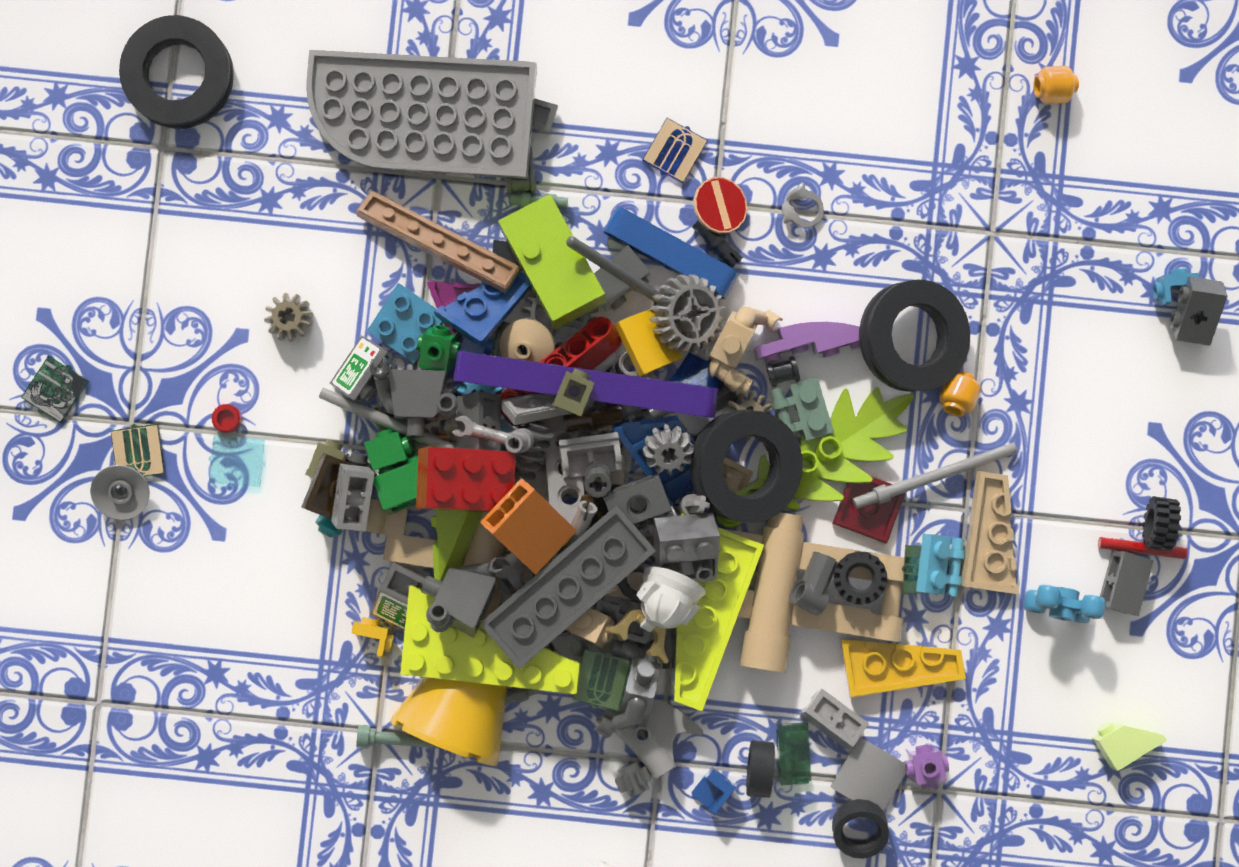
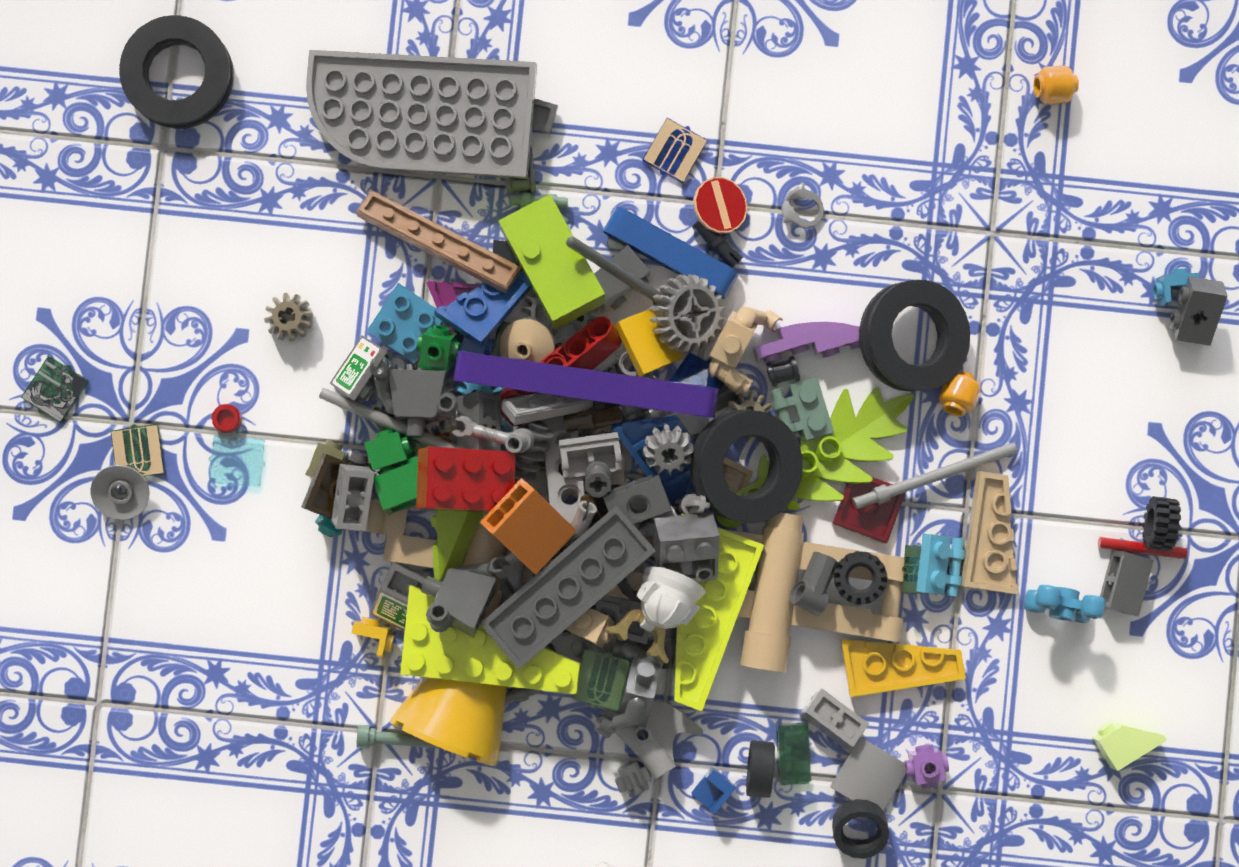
(574, 404): olive brick -> none

